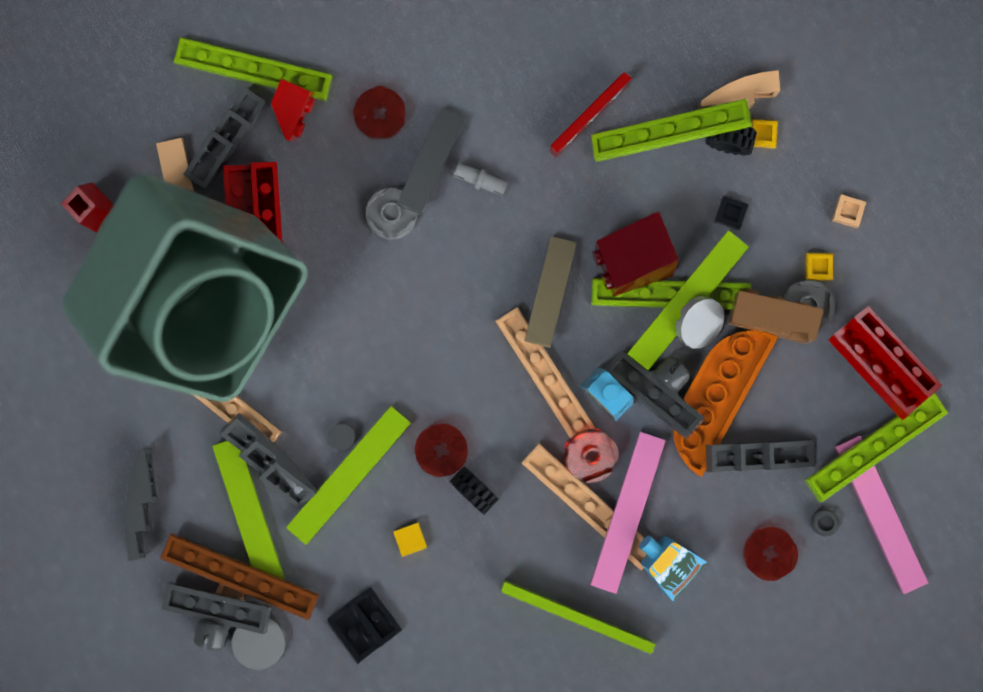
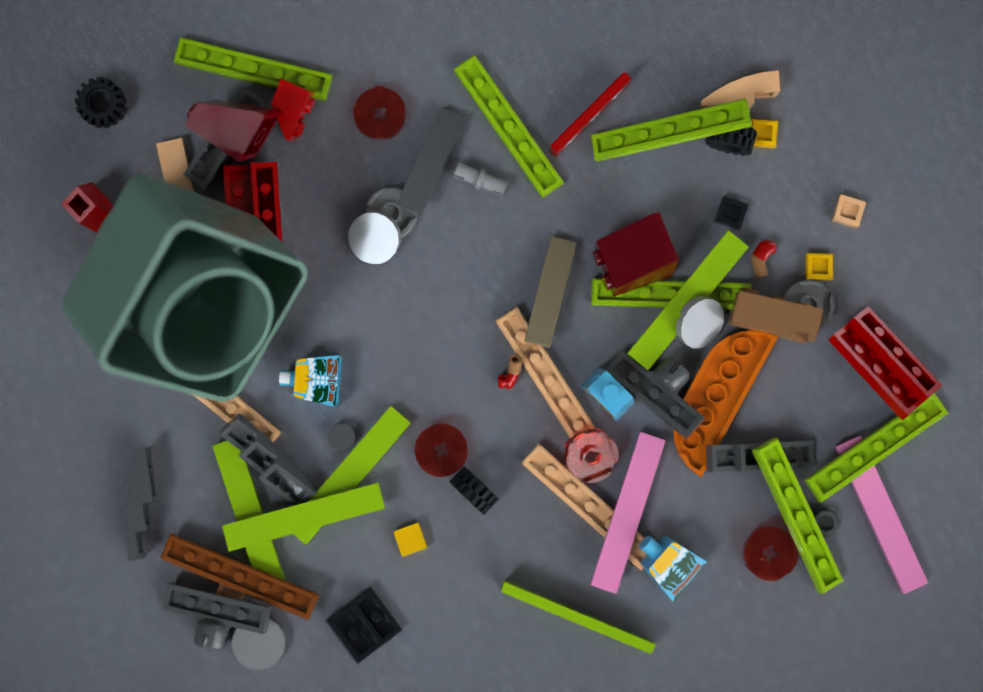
(94, 88): none -> black tyre
(233, 126): none -> dark red slope
(303, 517): none -> lime tile
(315, 379): none -> torso
(374, 237): none -> tile
(508, 126): none -> lime tile
(514, 369): none -> arm
(760, 255): none -> arm
(797, 515): none -> lime tile

